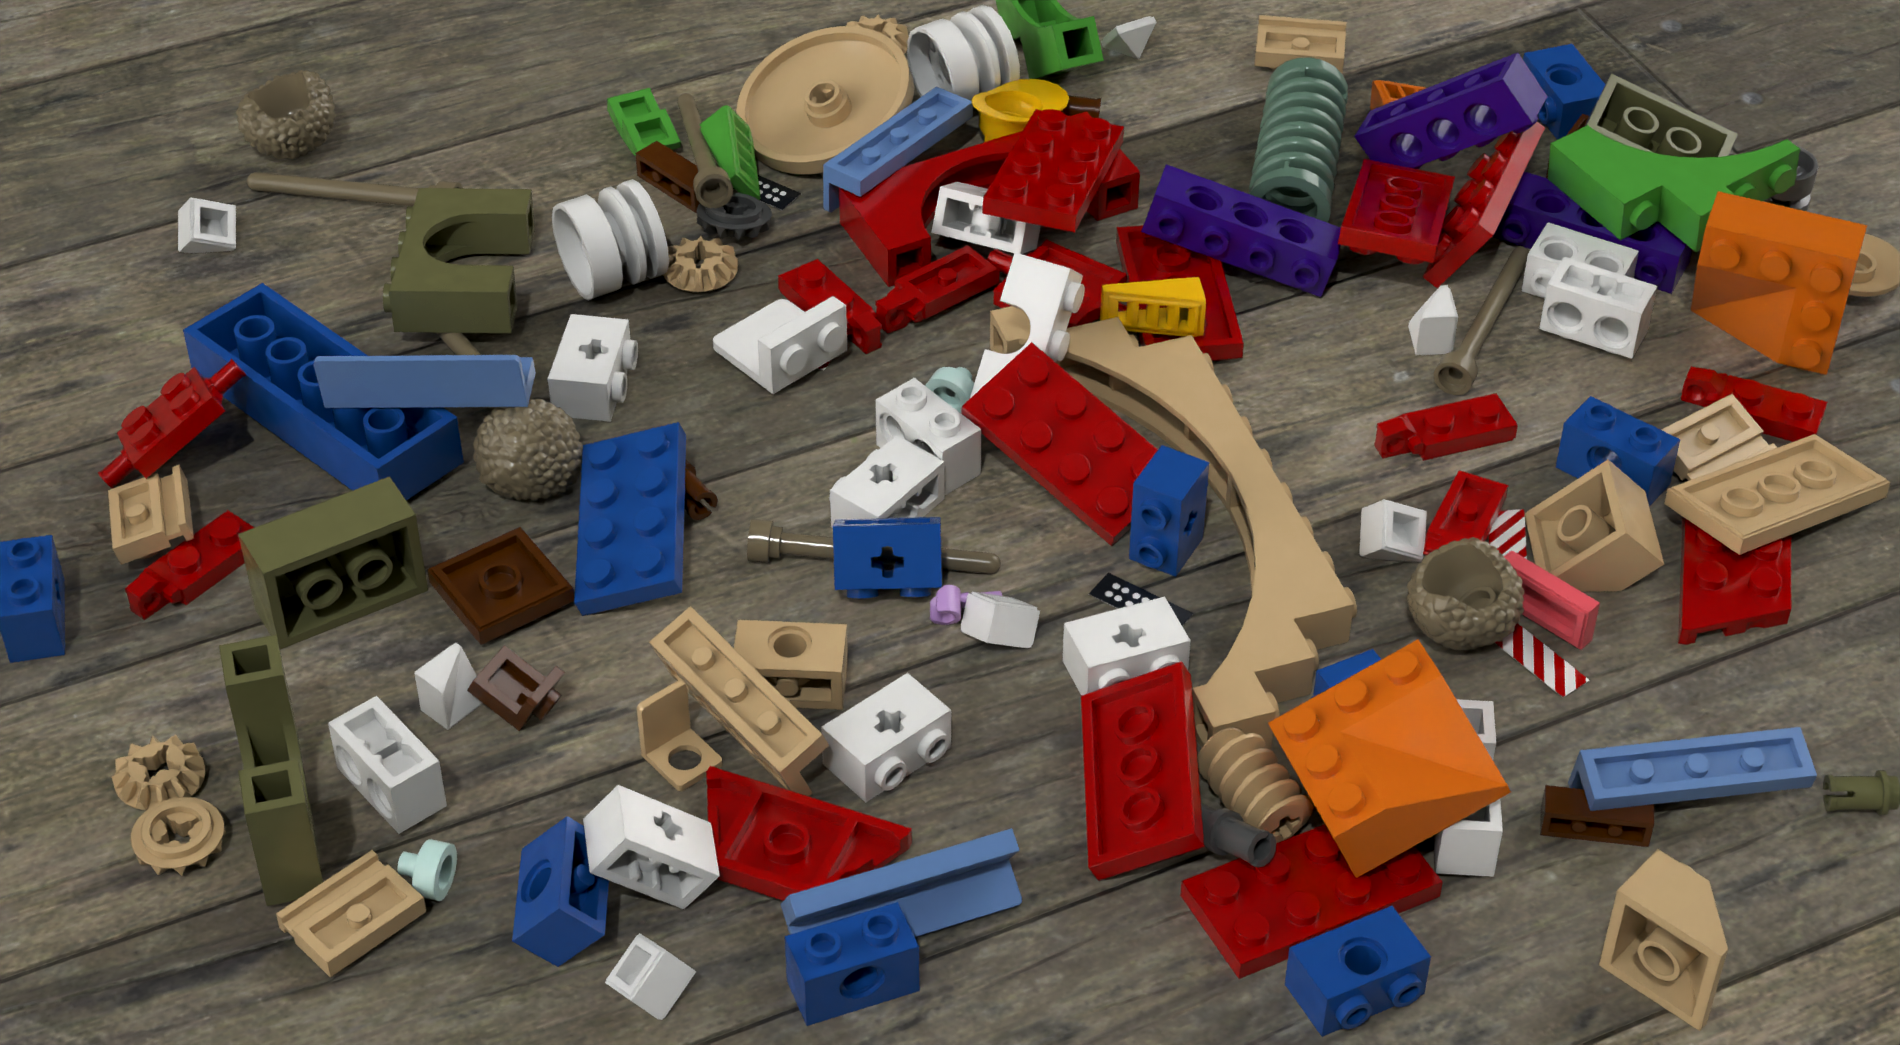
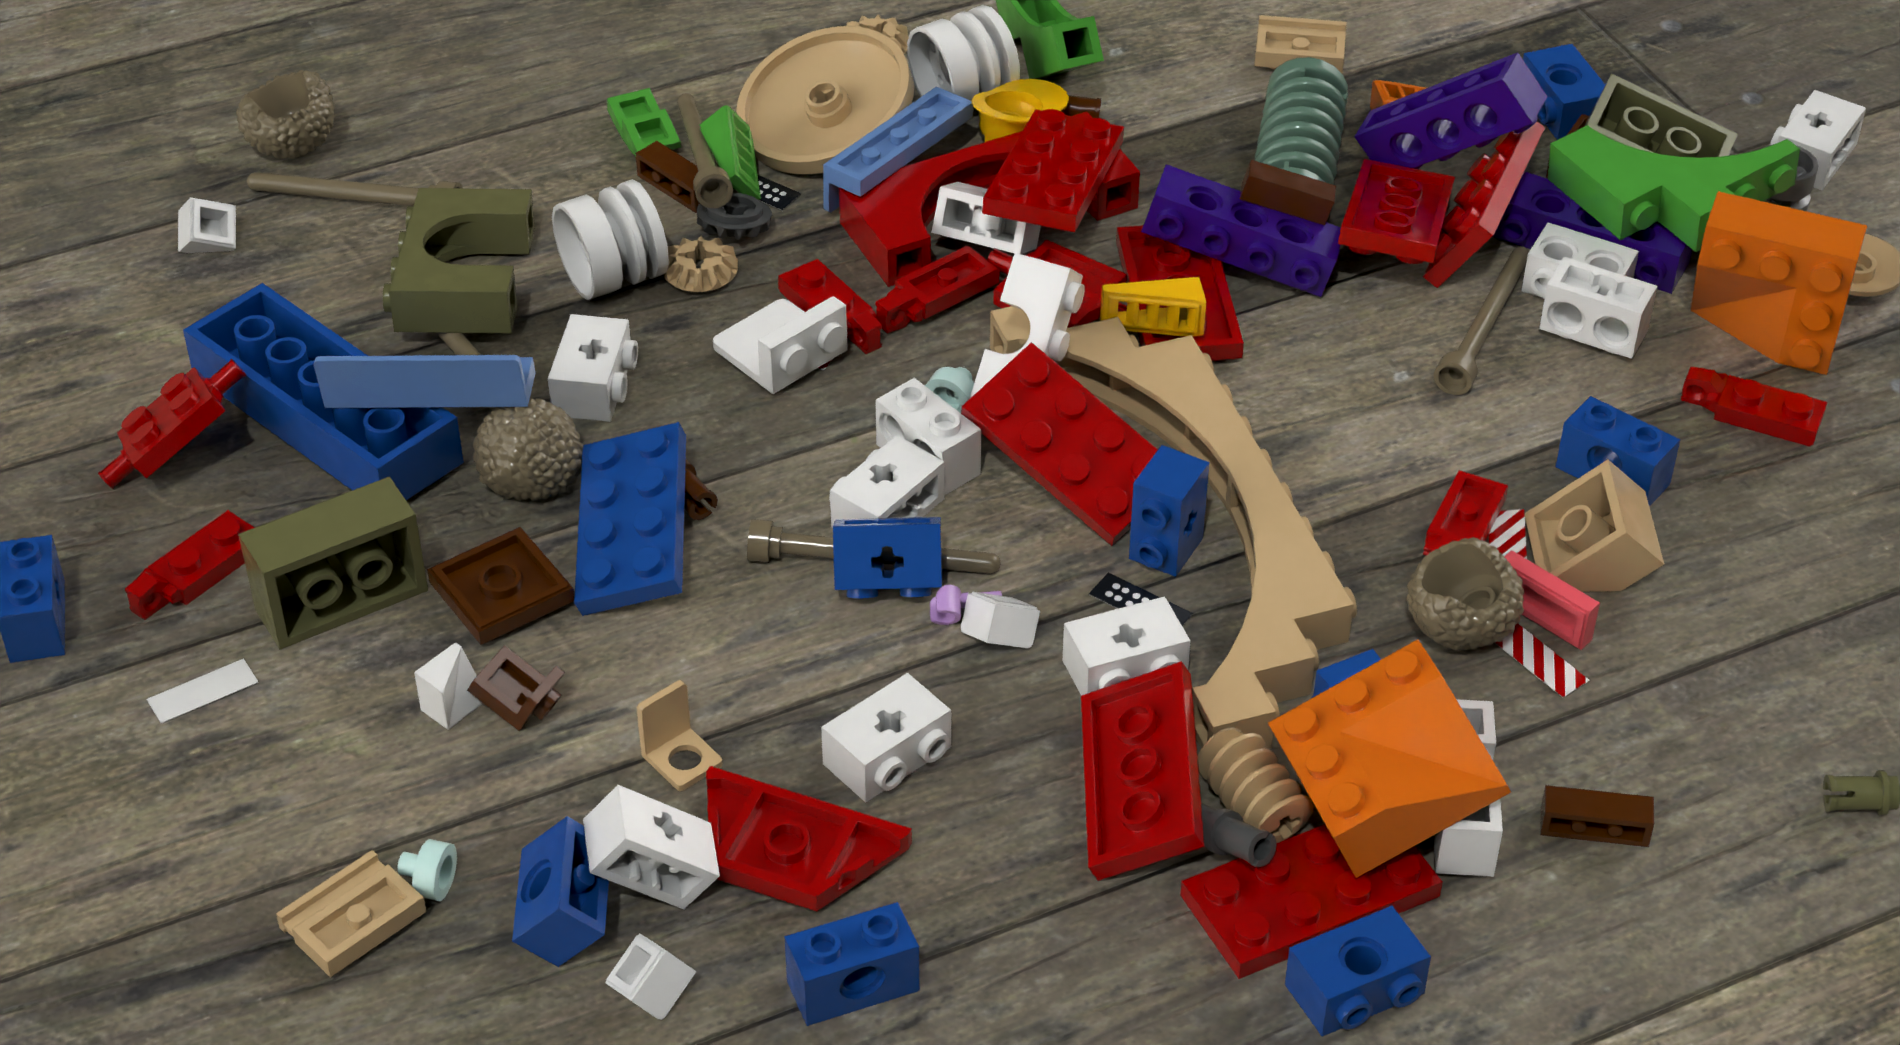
(149, 515): tan plate -> none
(181, 780): tan gear -> none
(182, 816): tan gear -> none
(202, 690): none -> white sticker
(273, 771): olive arch -> none
(387, 764): white brick -> none
(740, 699): tan fence -> none
(798, 659): tan brick -> none
(930, 888): medium blue panel -> none
(1130, 37): white slope -> none
(1287, 192): none -> reddish brown piece
(1392, 532): white slope -> none
(1435, 324): white slope -> none
(1447, 428): red hinge -> none
(1667, 938): tan slope -> none
(1693, 768): medium blue panel -> none
(1716, 438): tan plate -> none
(1730, 588): red wing -> none
(1776, 493): tan tile -> none
(1826, 129): none -> white brick

